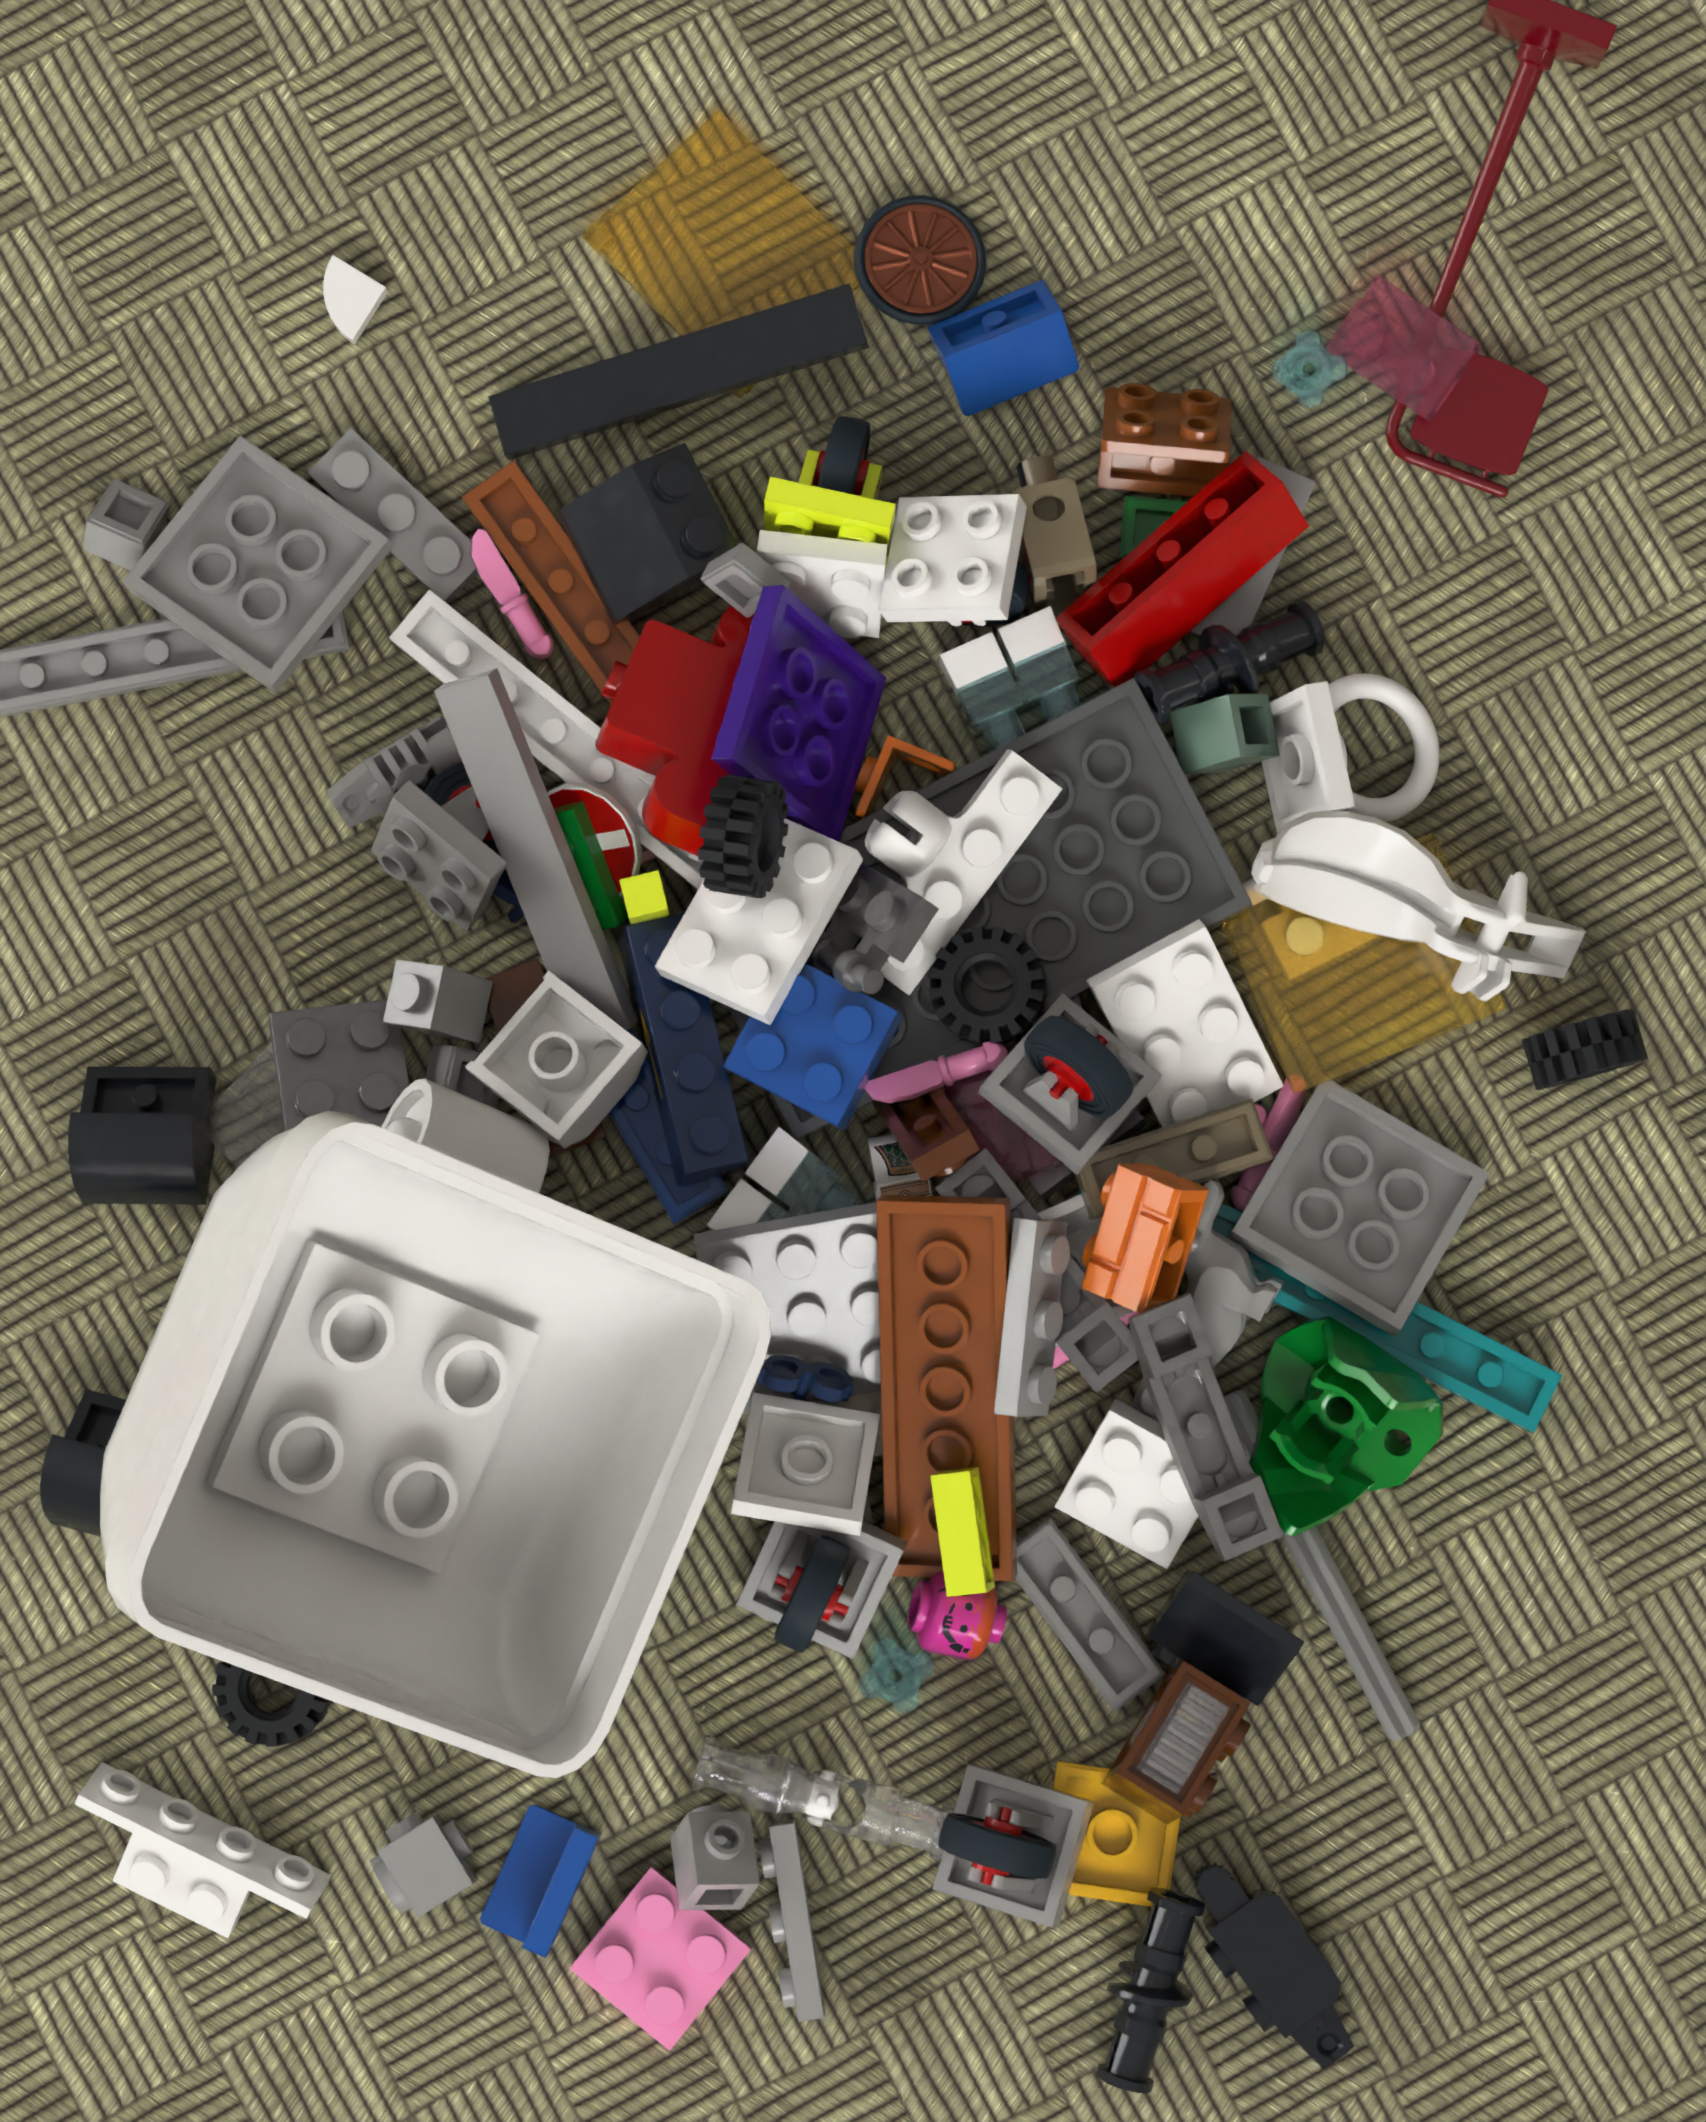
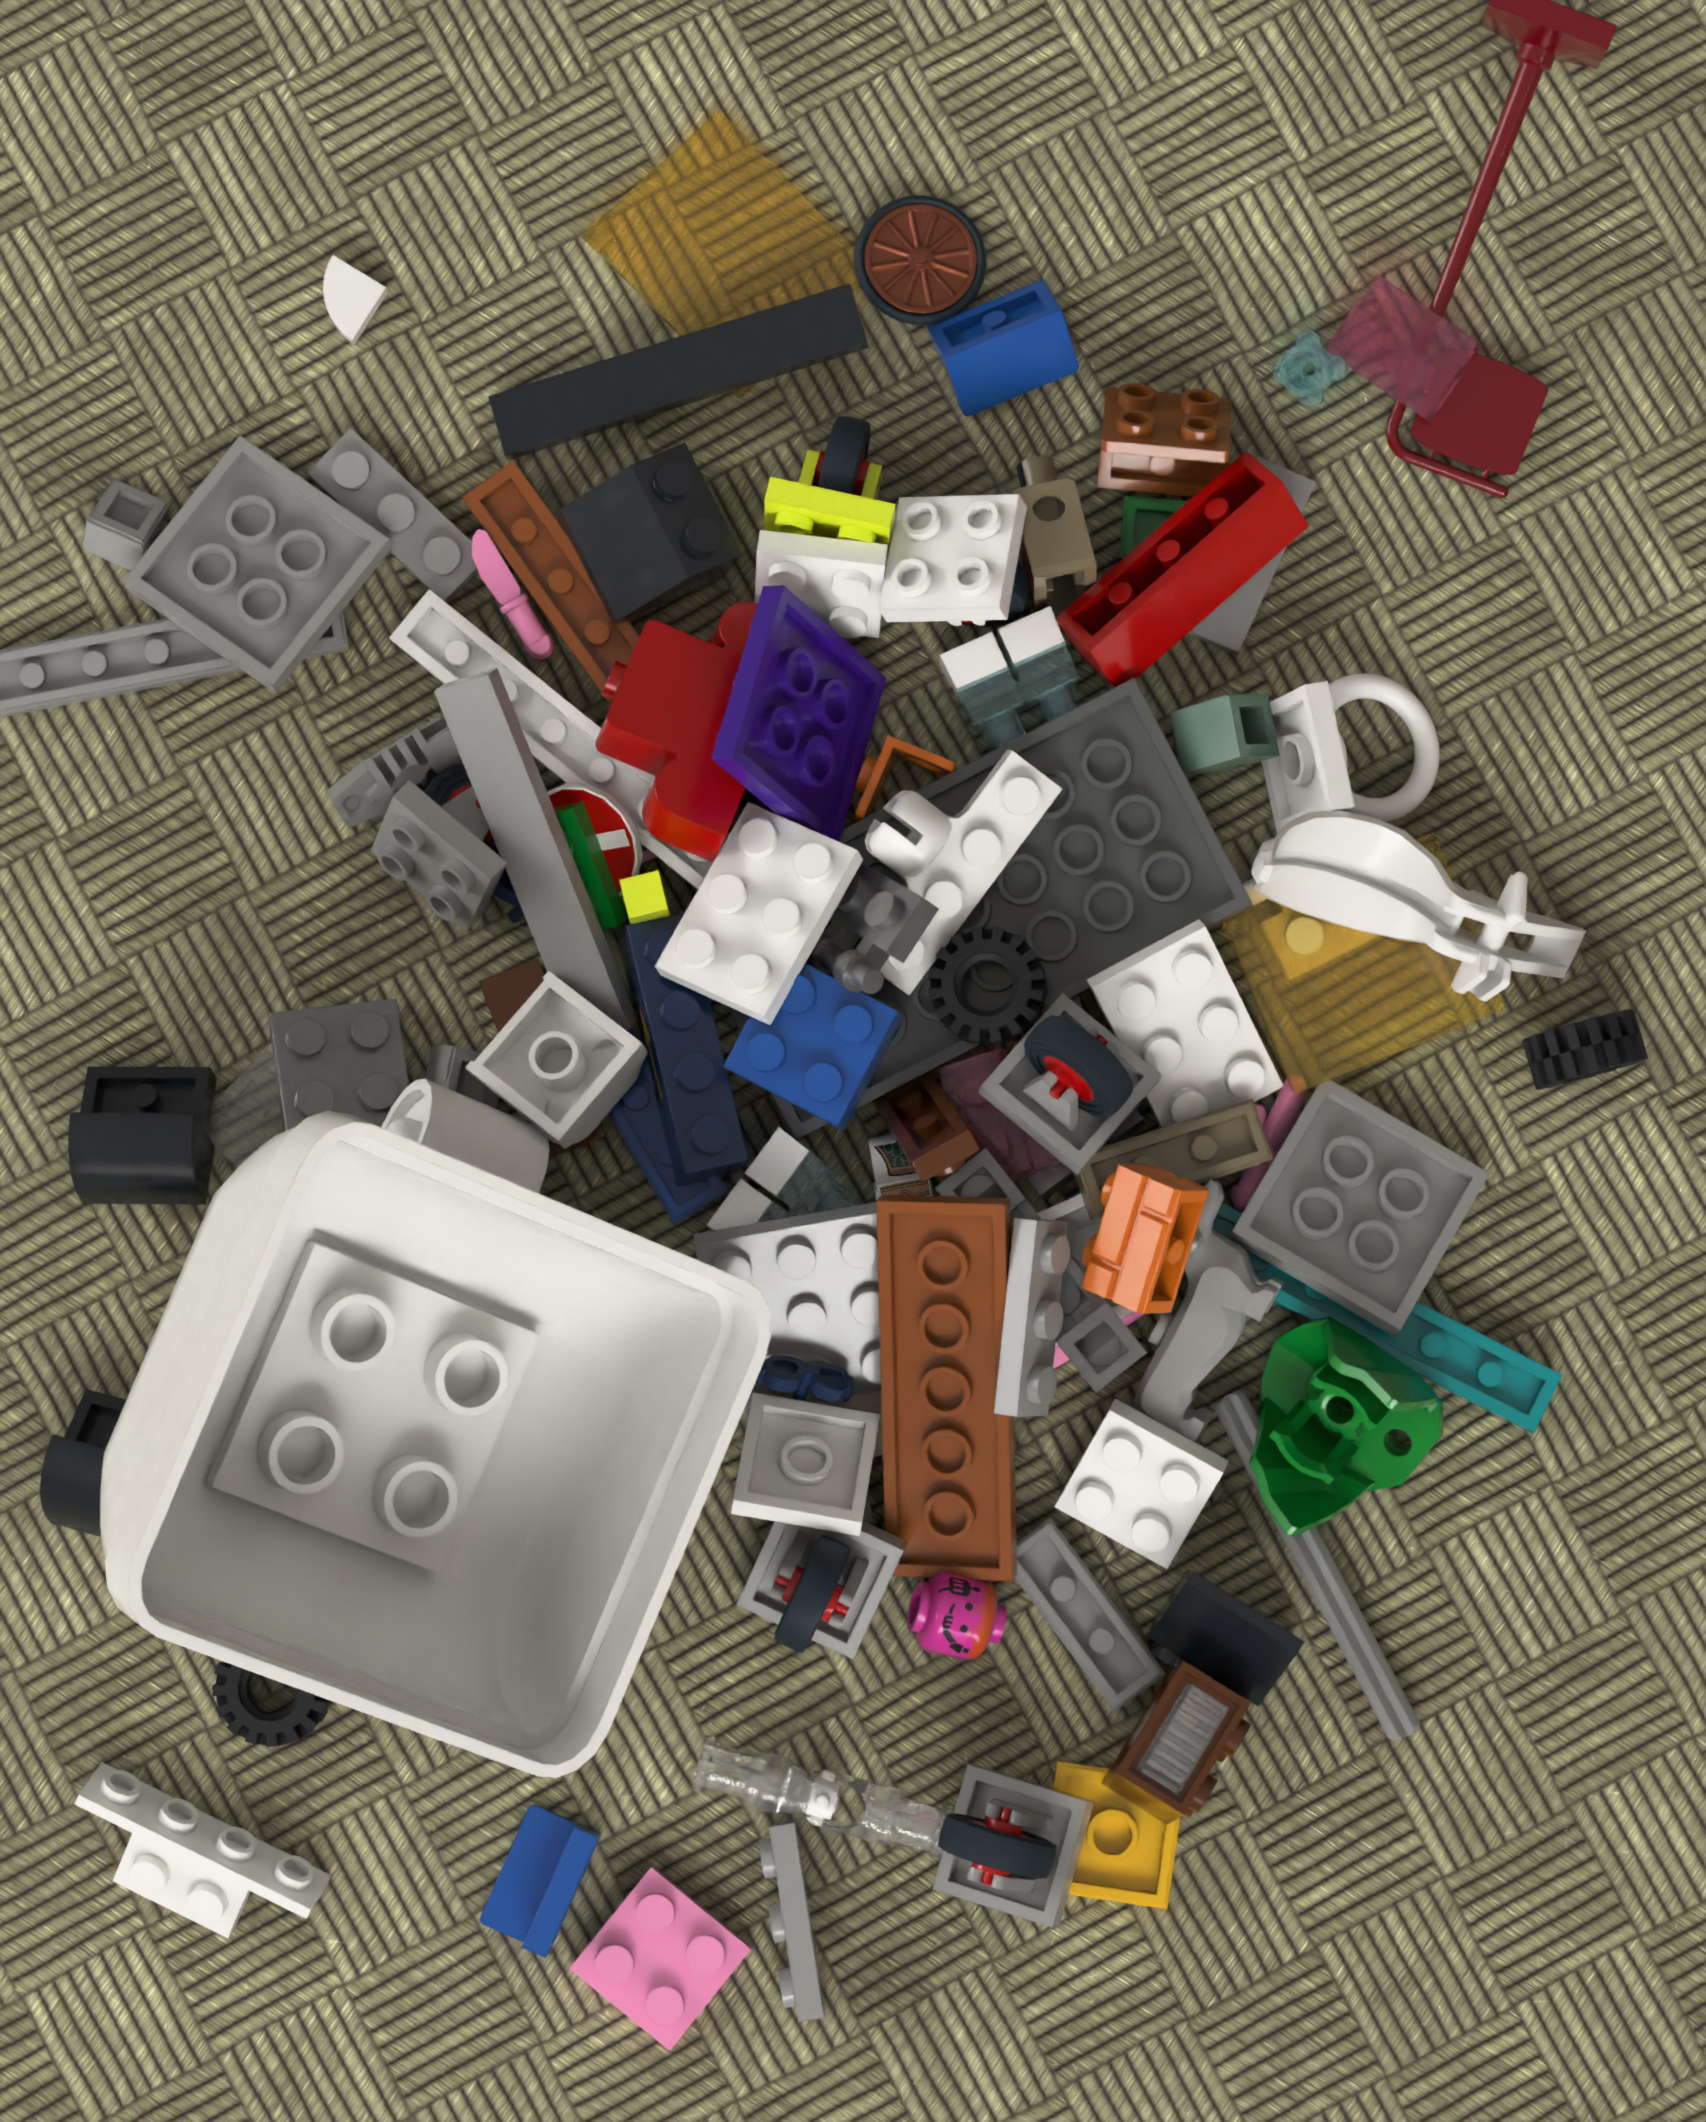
(423, 1863): light grey brick -> none
(437, 1001): light grey brick -> none
(714, 1859): light grey brick -> none
(740, 577): light grey tile -> none
(743, 836): black tyre -> none
(878, 1681): clear light blue plate -> none
(932, 1075): bright pink piece -> none
(962, 1531): neon yellow piece -> none
(1151, 1990): black piece -> none
(1200, 1428): flat silver slope -> none
(1231, 660): black piece -> none
(1276, 1961): black hinge -> none

